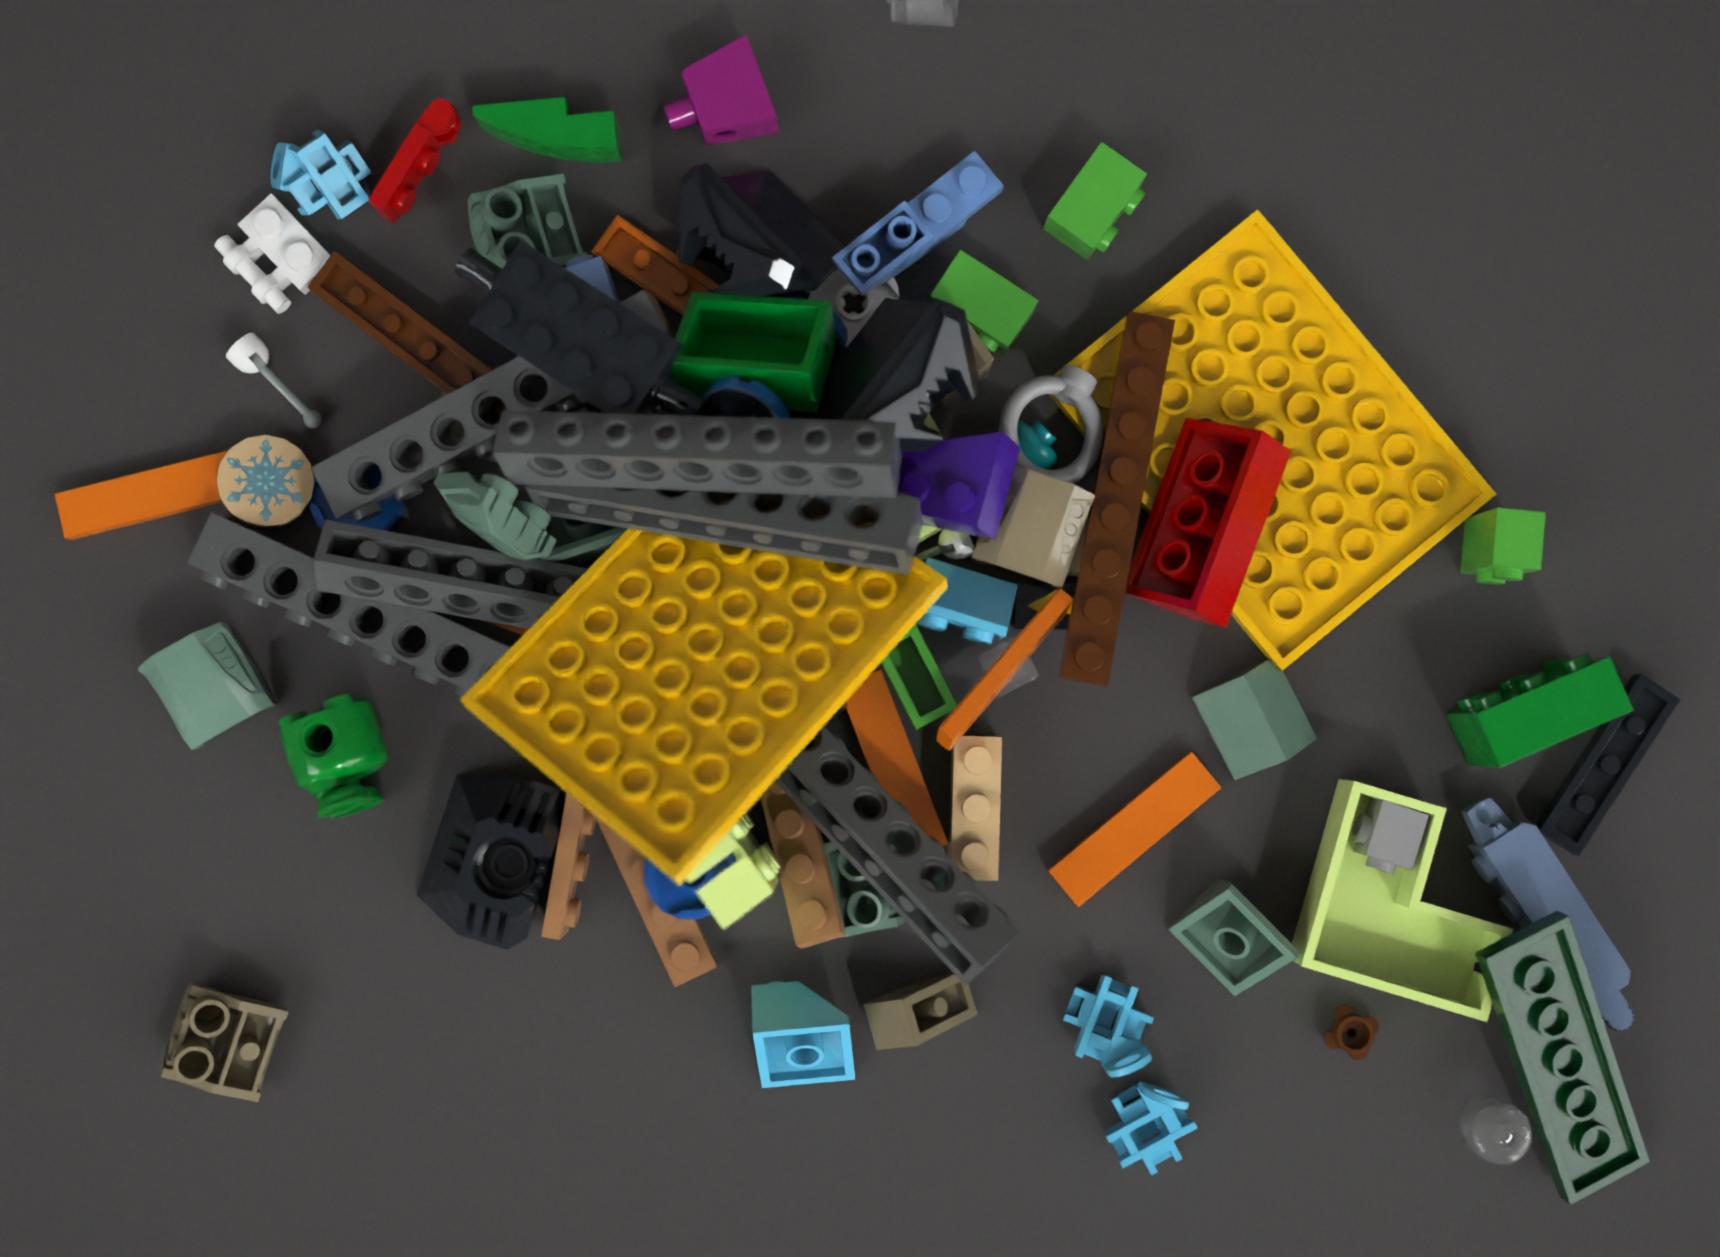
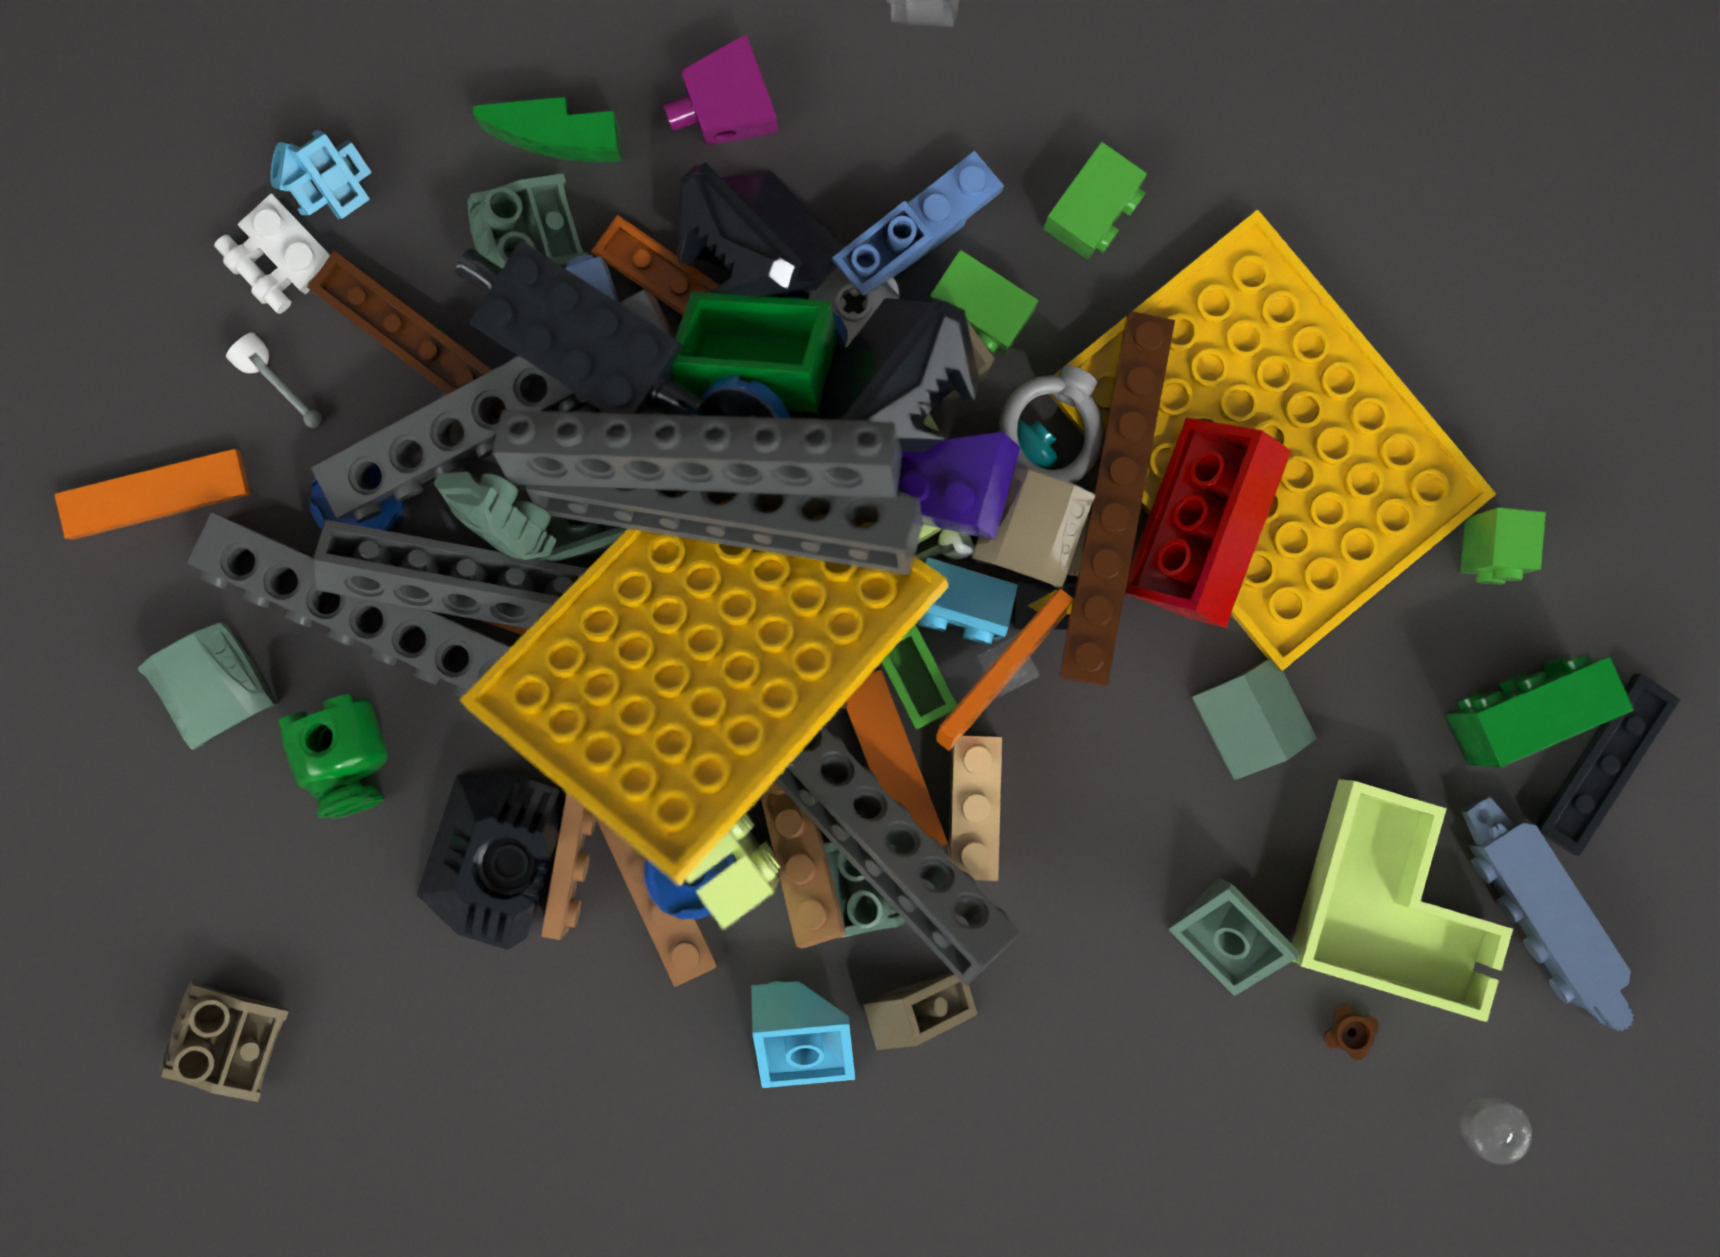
(265, 481): tan tile -> none
(414, 159): red hinge -> none
(1122, 1049): medium azure piece -> none
(1134, 828): orange tile -> none
(1143, 1120): medium azure piece -> none
(1388, 835): light grey brick -> none
(1563, 1056): plate -> none

